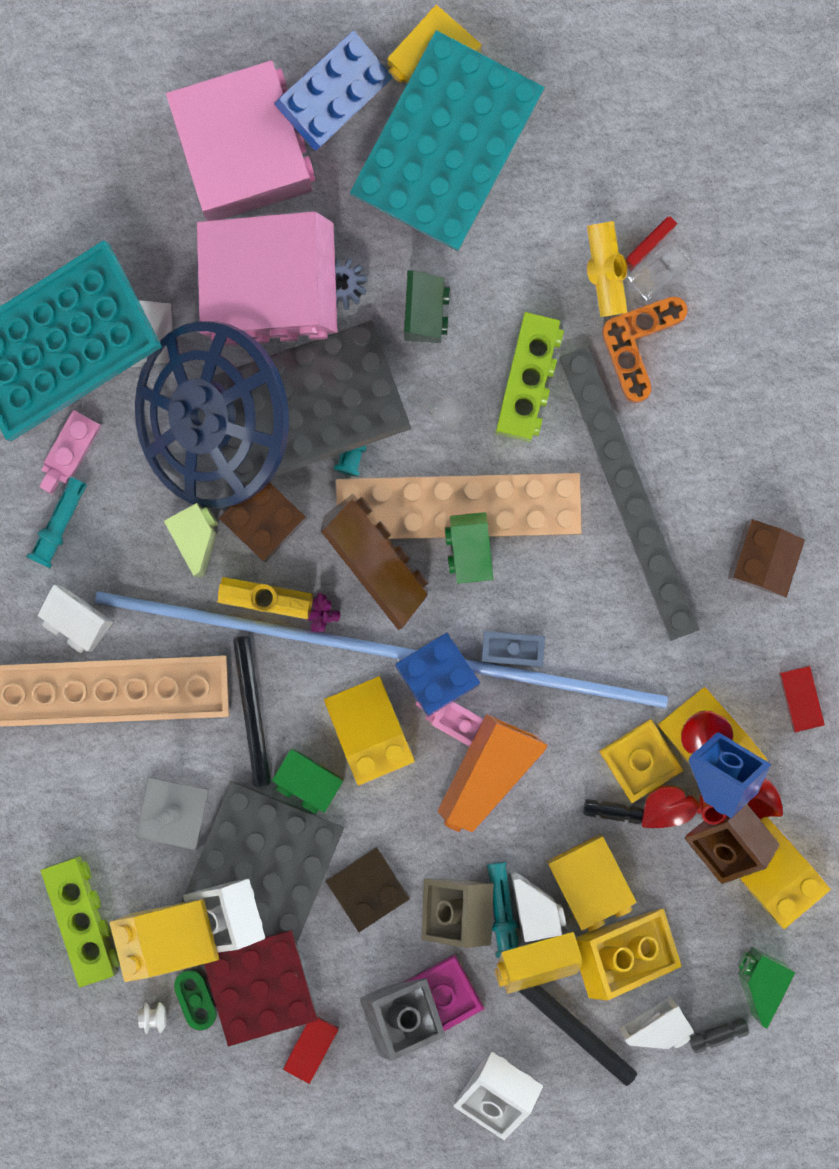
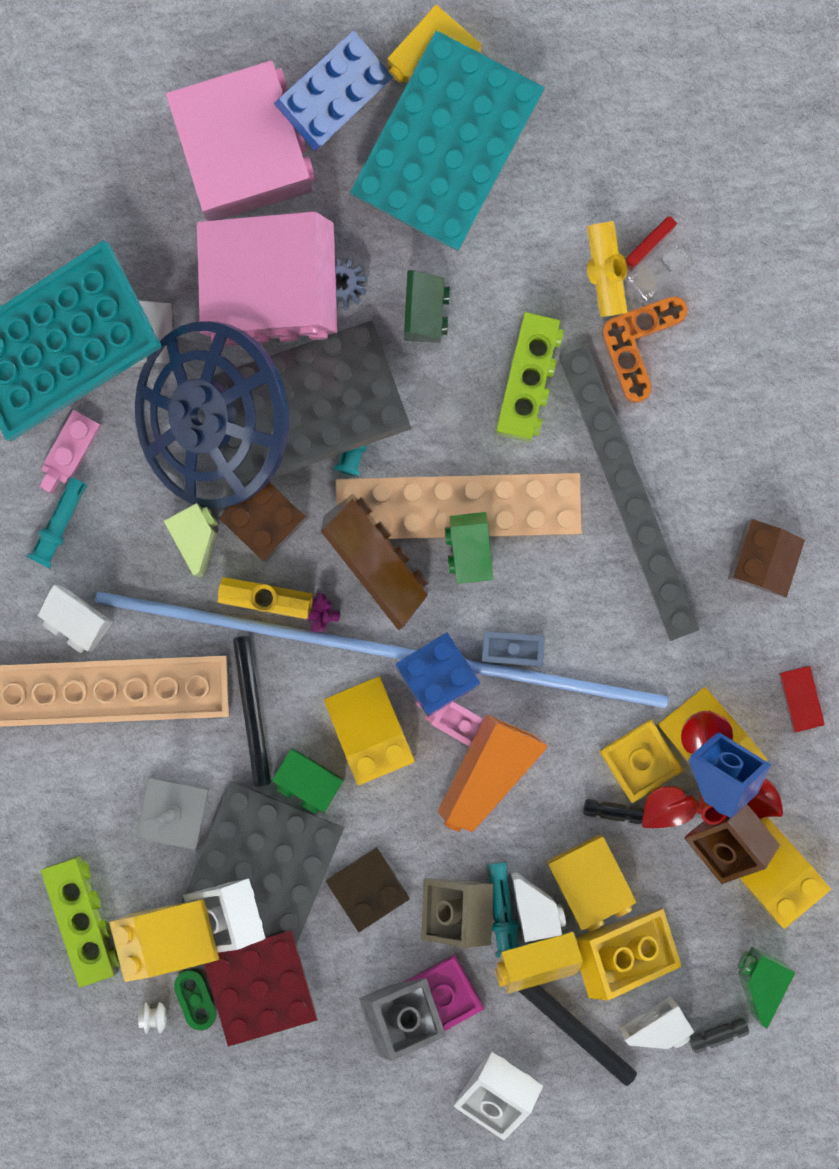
(310, 1049): red tile -> none

